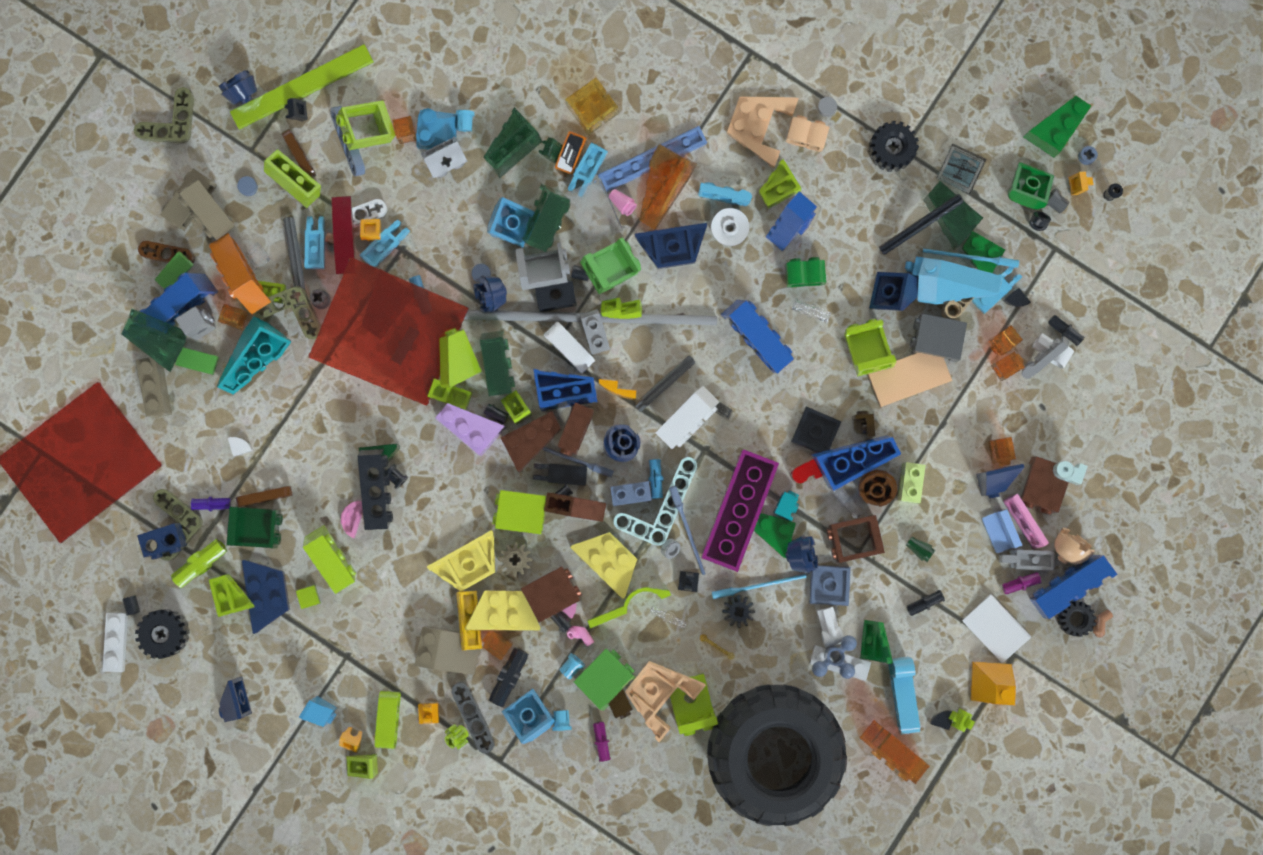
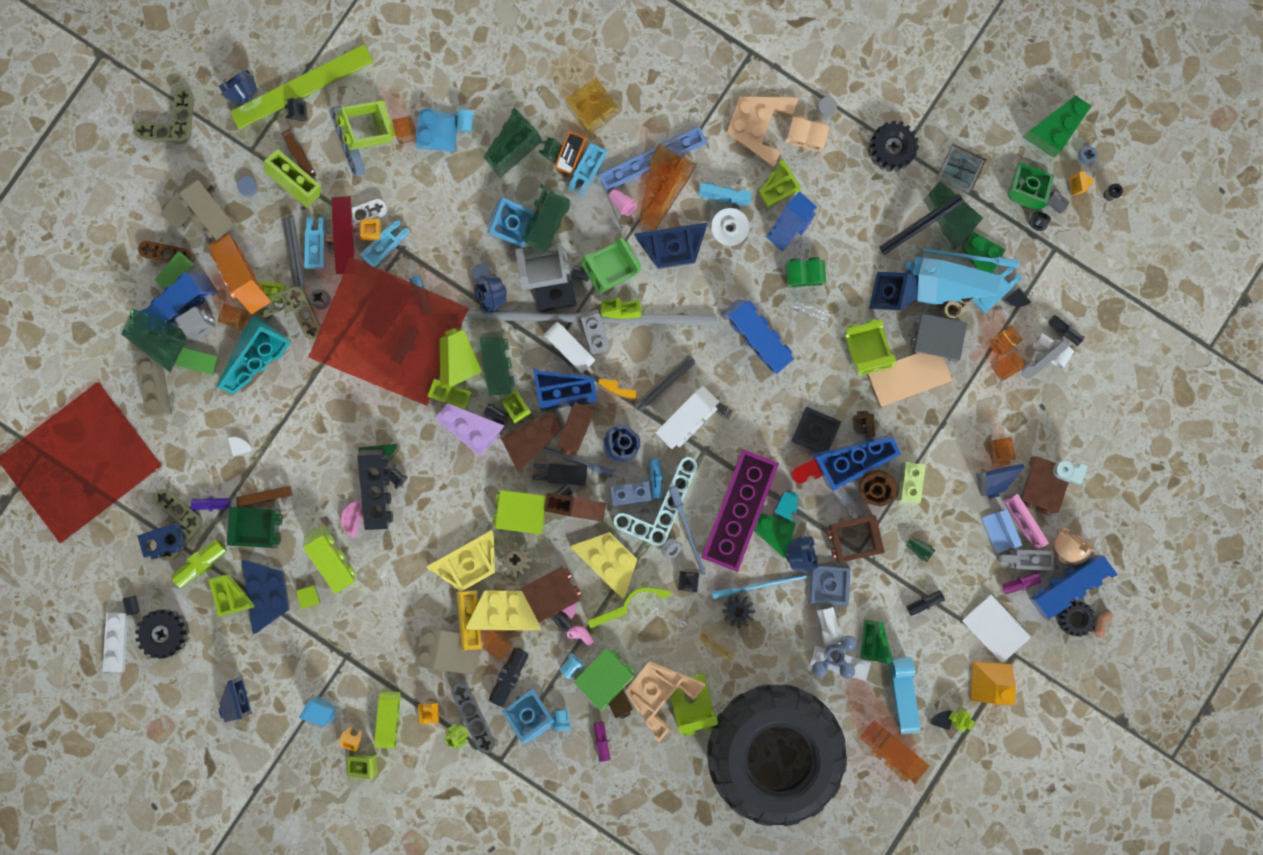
(434, 158): light grey brick -> none

